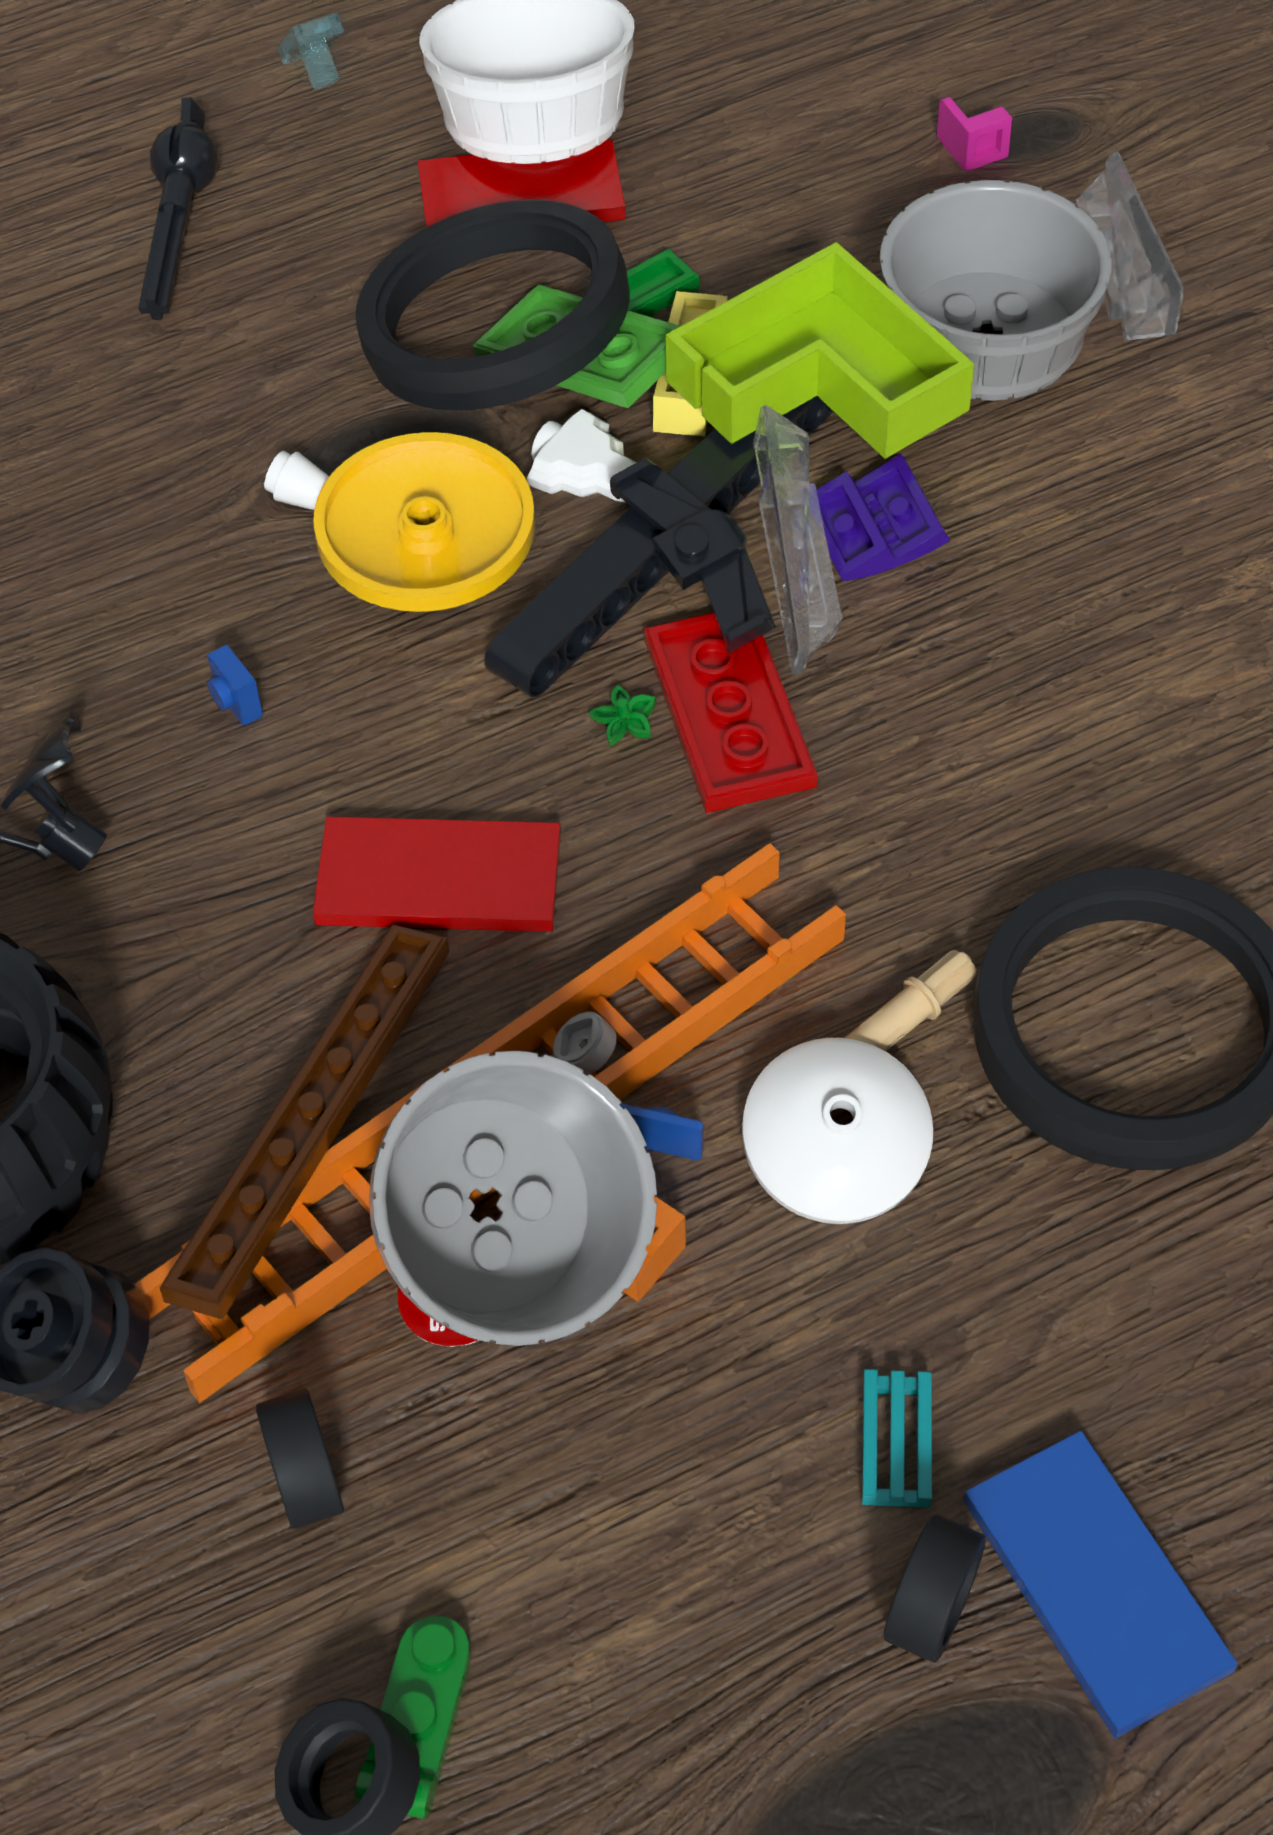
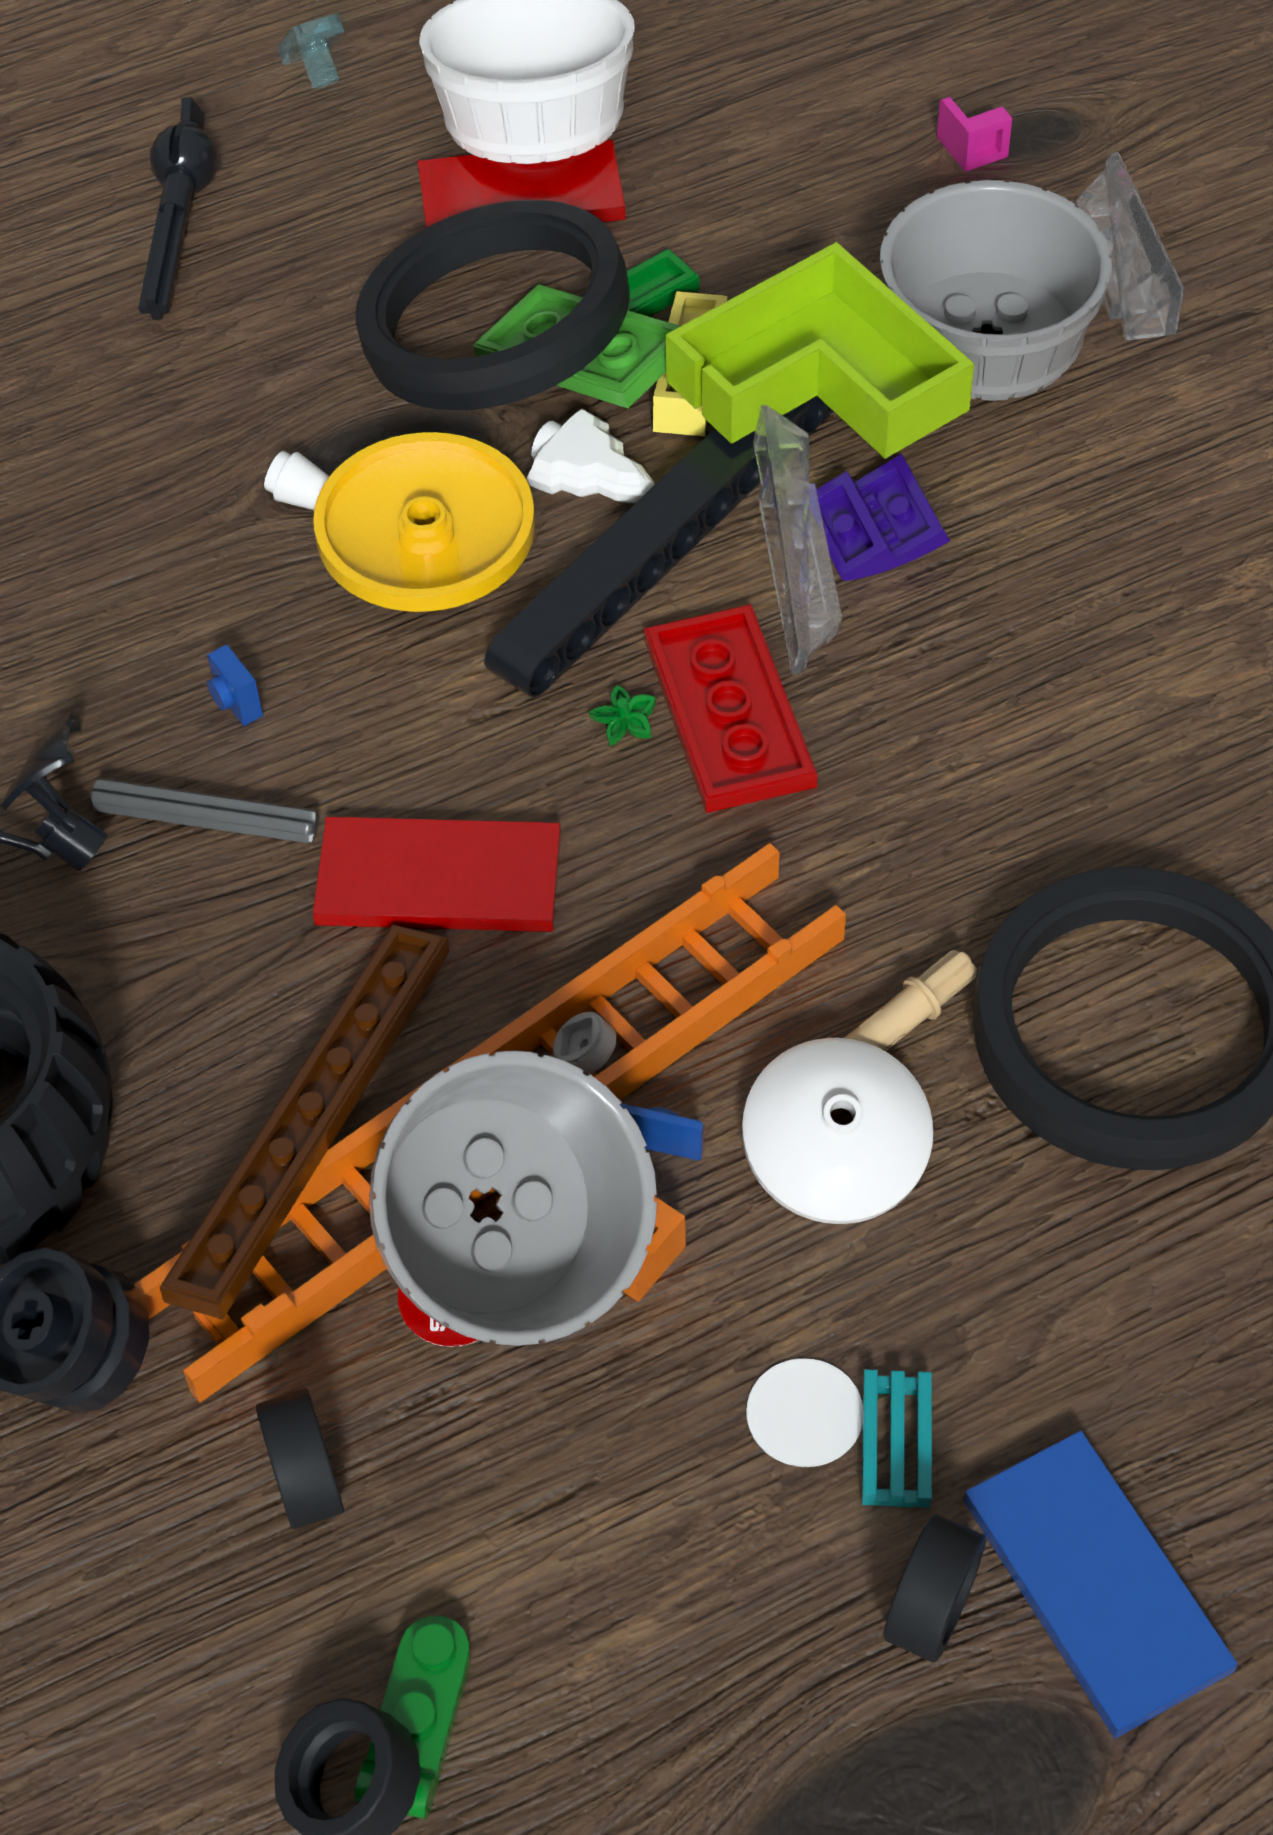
(205, 810): none -> dark grey axle
(699, 547): black plate -> none
(805, 1412): none -> white sticker

